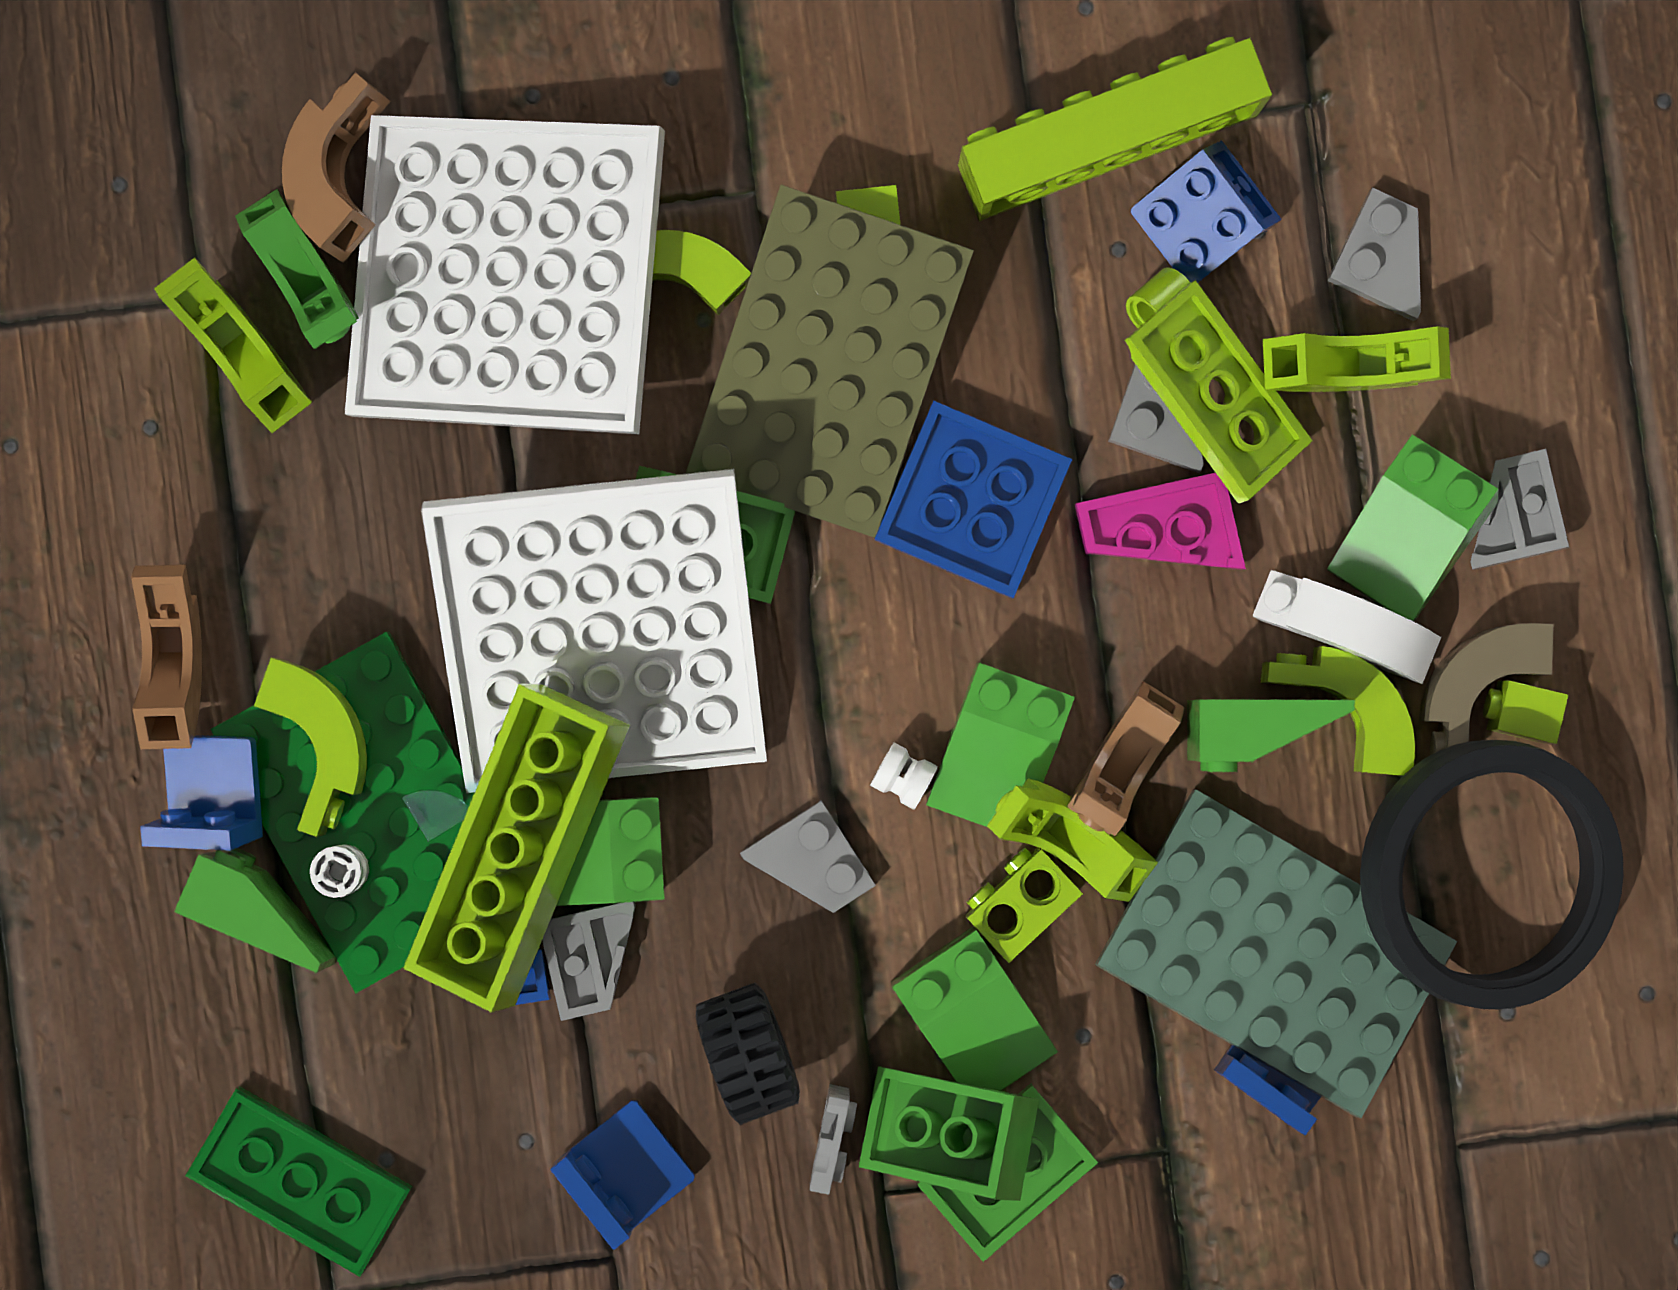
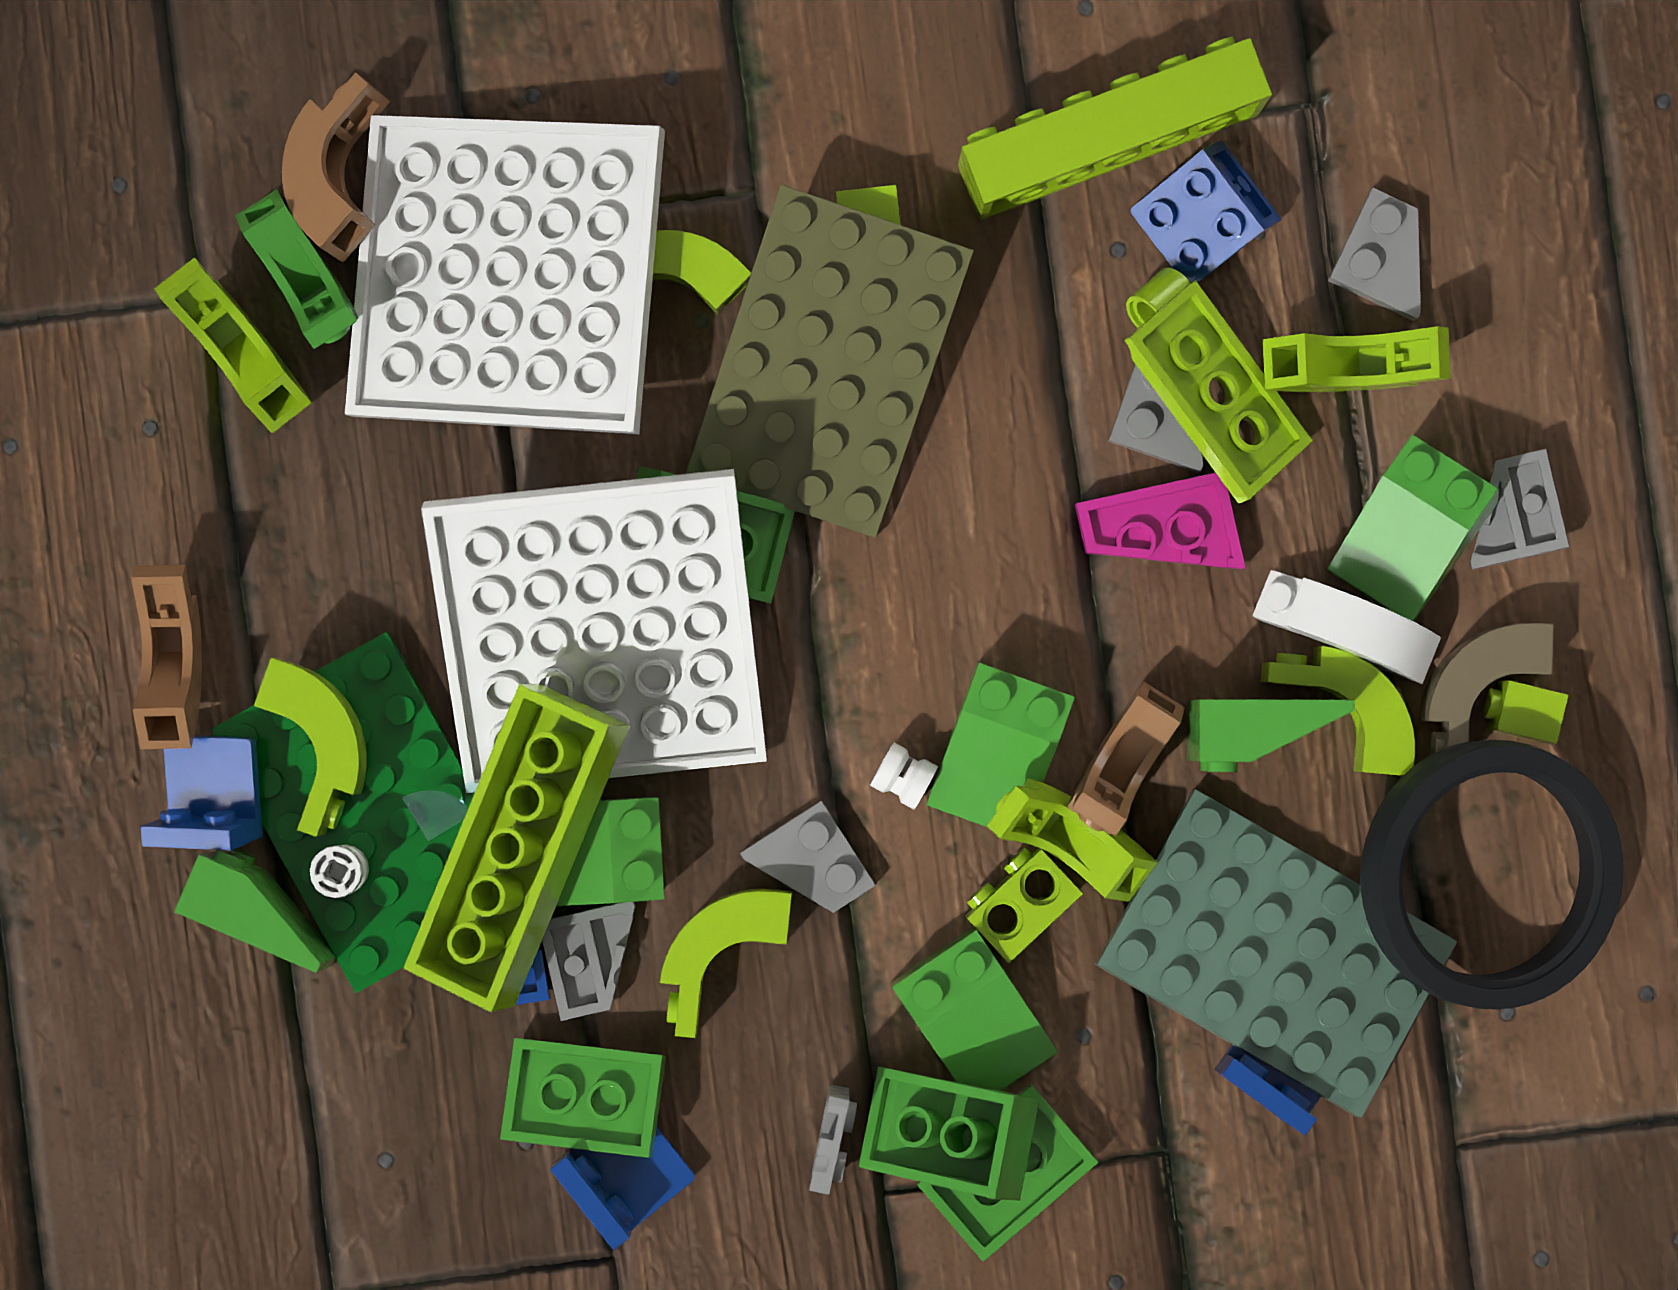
(299, 1181): green tile -> none
(583, 1097): none -> bright green plate
(732, 919): none -> lime arch
(747, 1053): black tyre -> none
(973, 499): blue plate -> none

